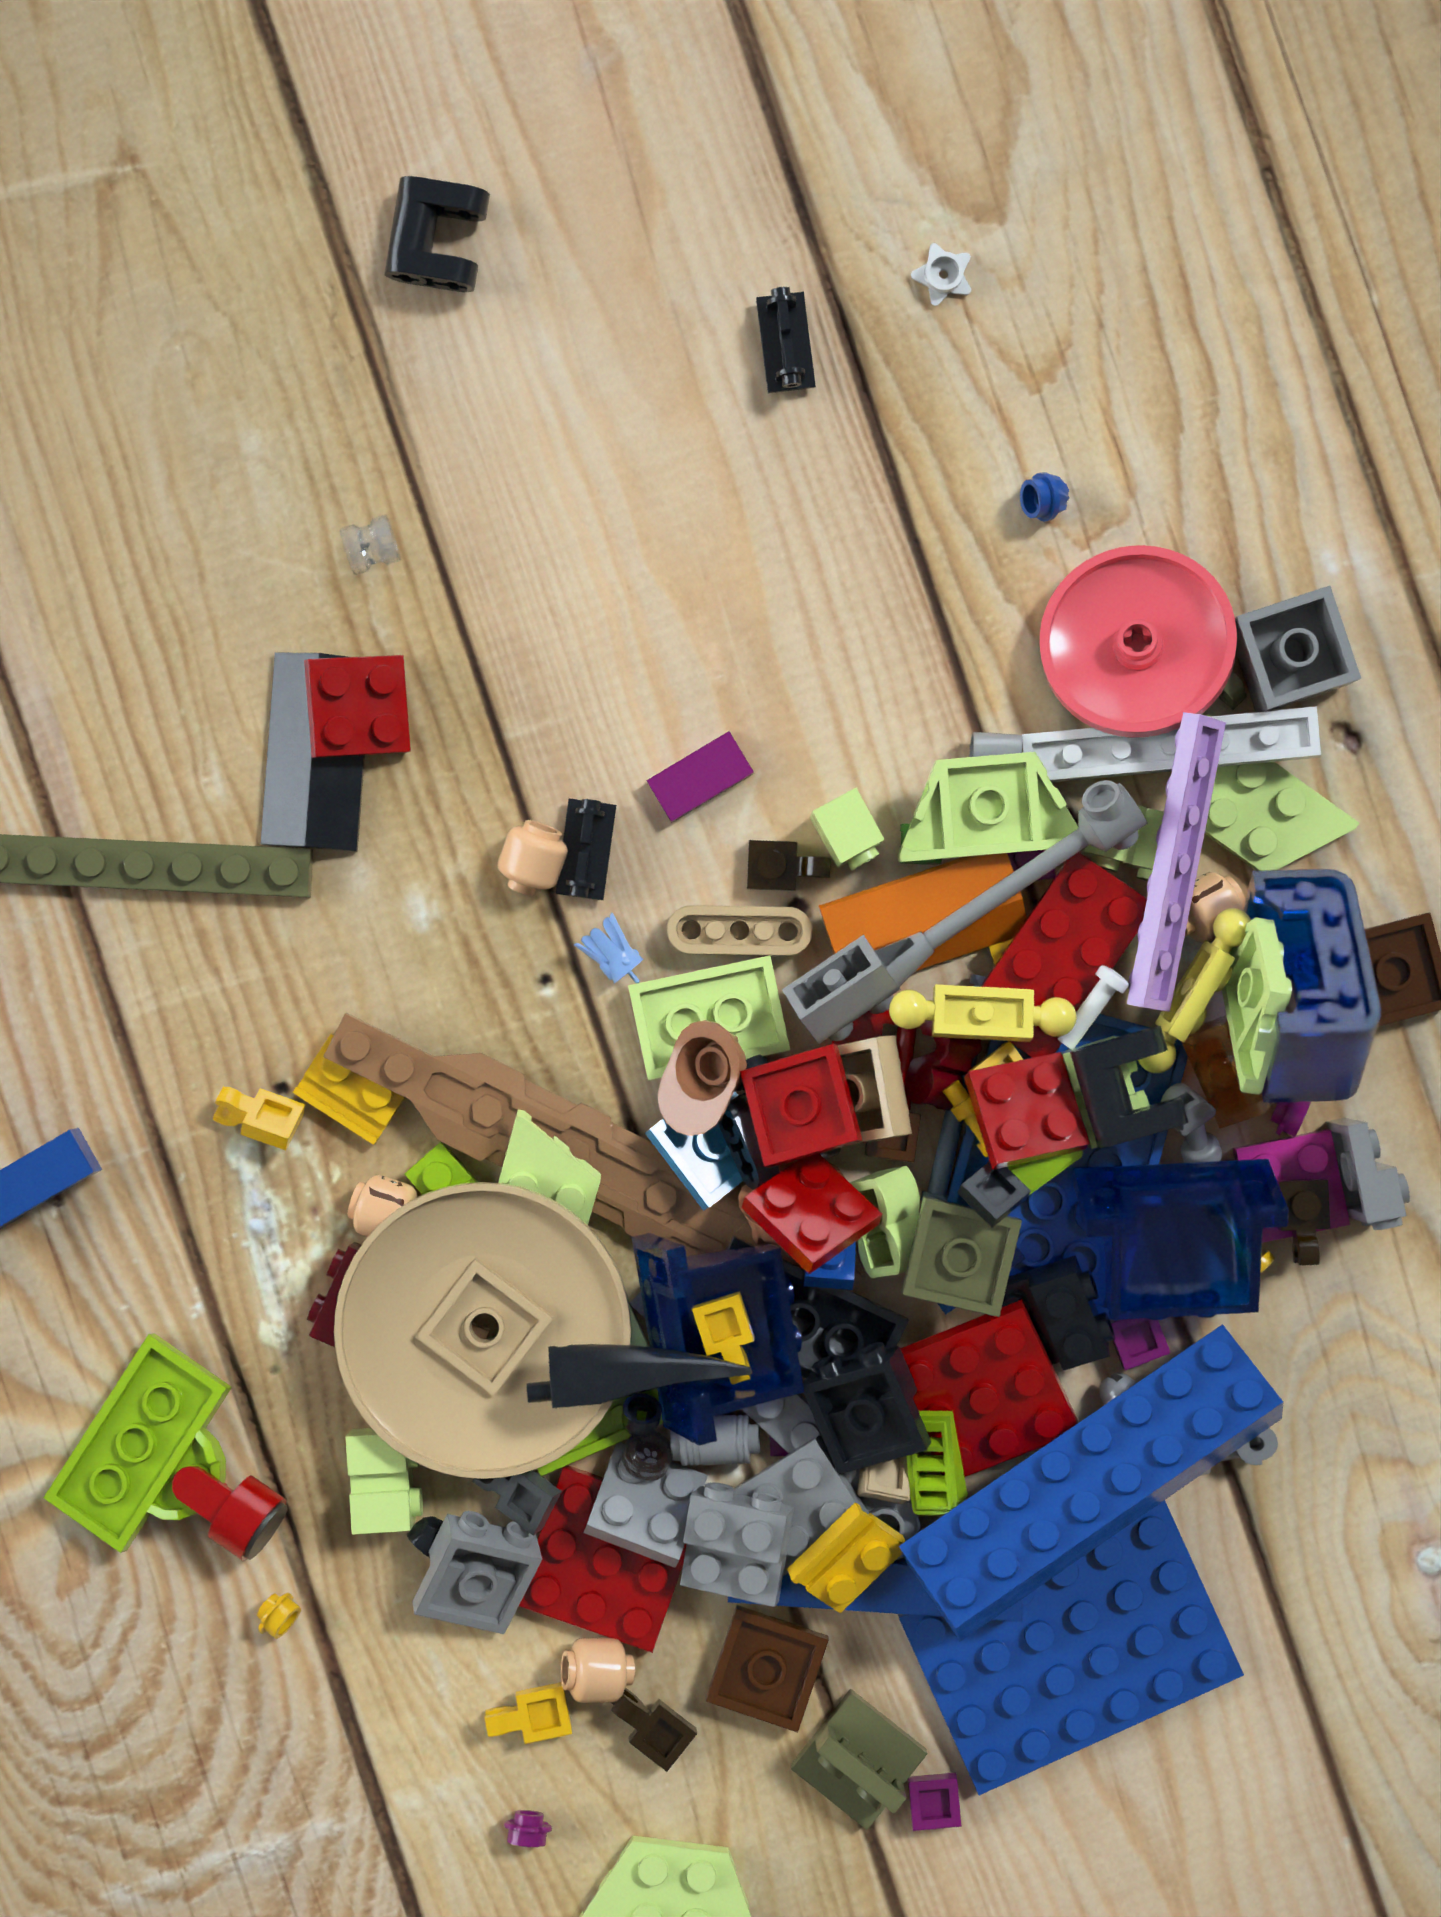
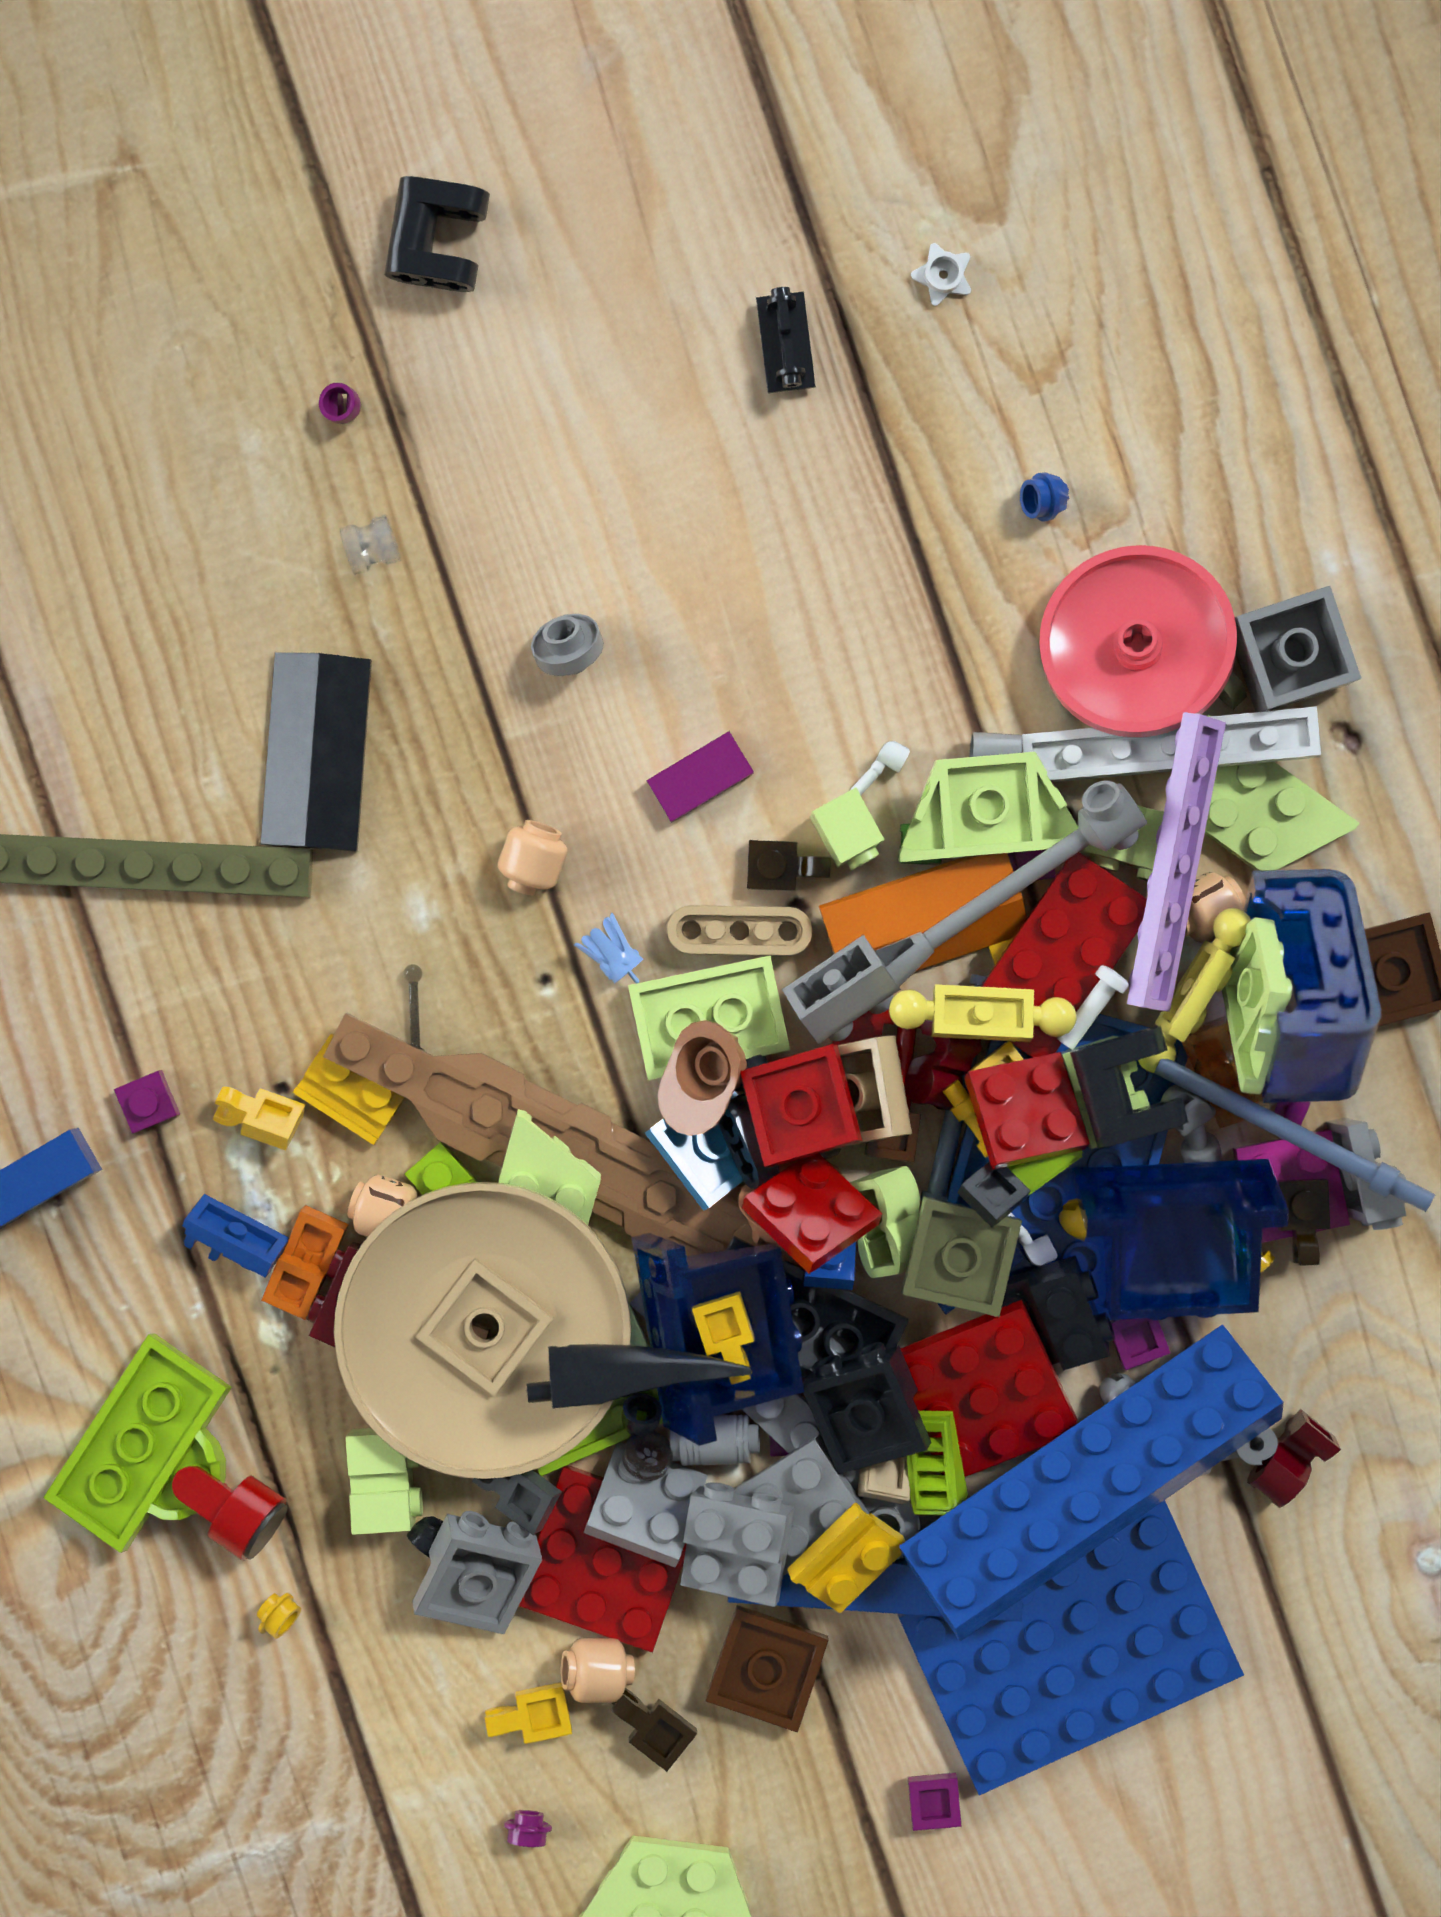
(147, 1101): none -> magenta plate
(233, 1235): none -> blue plate
(304, 1262): none -> orange slope
(332, 403): none -> magenta hinge
(357, 706): red plate -> none
(412, 975): none -> clear smoke hinge
(567, 645): none -> light grey plate
(588, 843): black hinge -> none
(860, 1760): olive bracket -> none
(891, 755): none -> white hand
(1037, 1251): none -> white hand
(1072, 1220): none -> yellow hinge
(1290, 1466): none -> dark red leg
(1382, 1178): none -> sand blue bar

